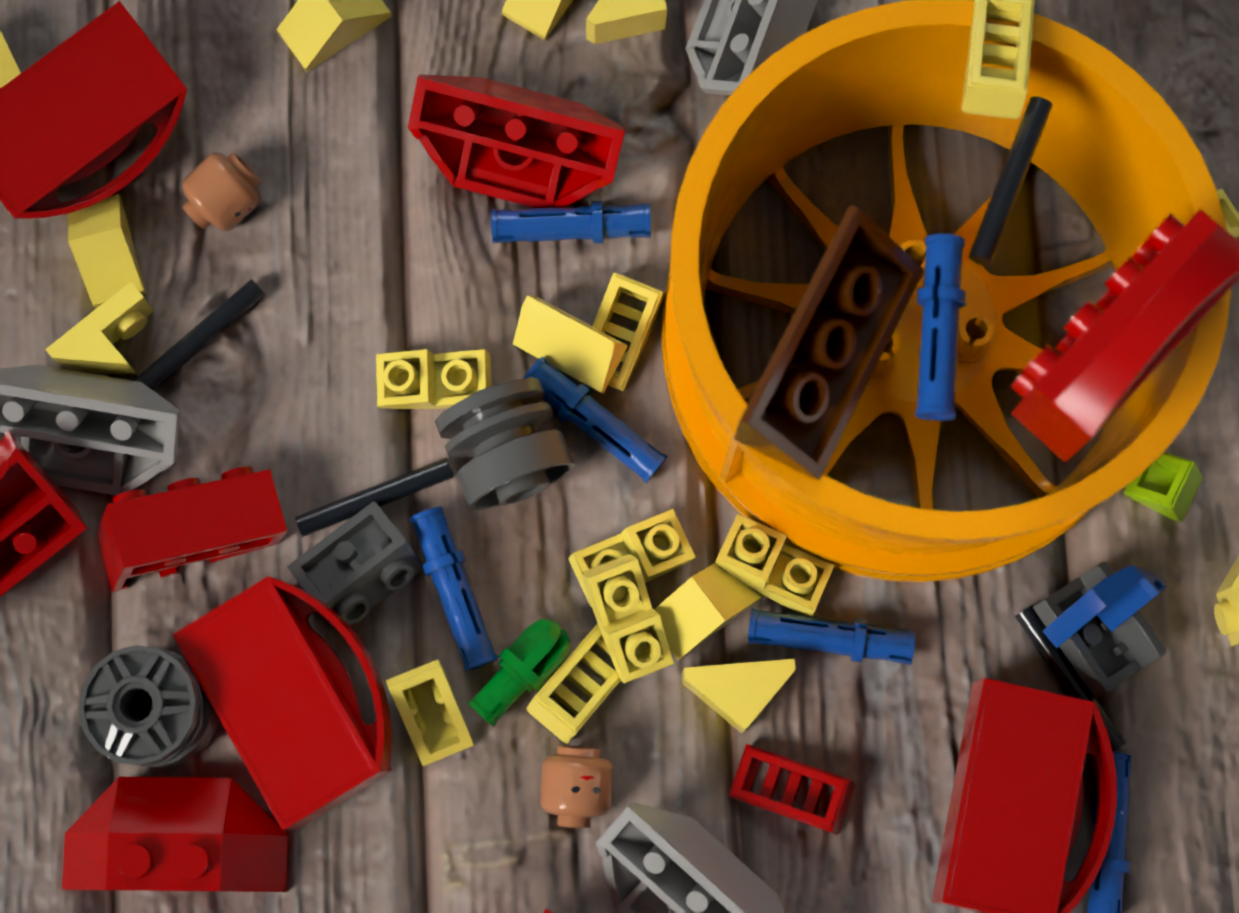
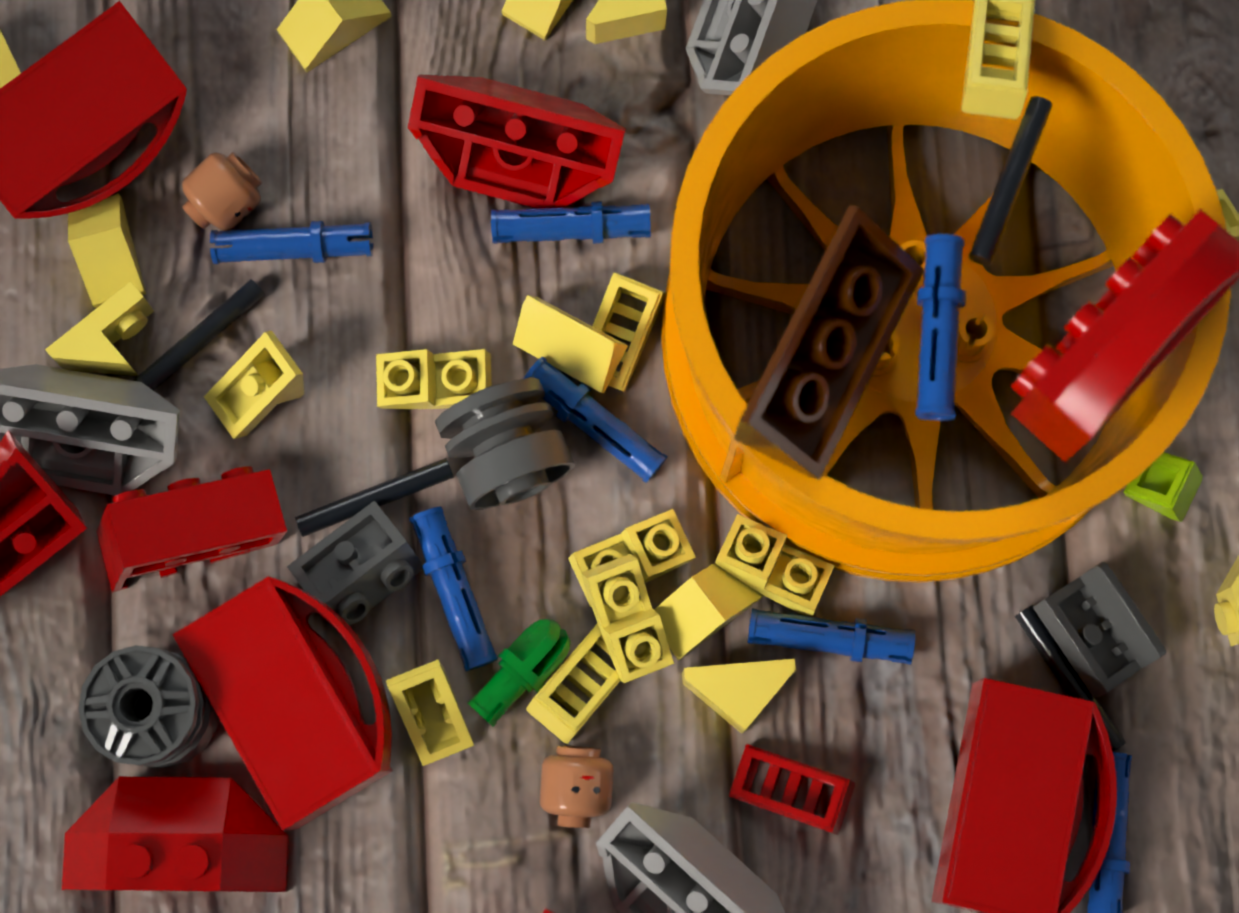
(255, 386): none -> light yellow slope
(292, 243): none -> blue pin
(1111, 600): blue slope -> none

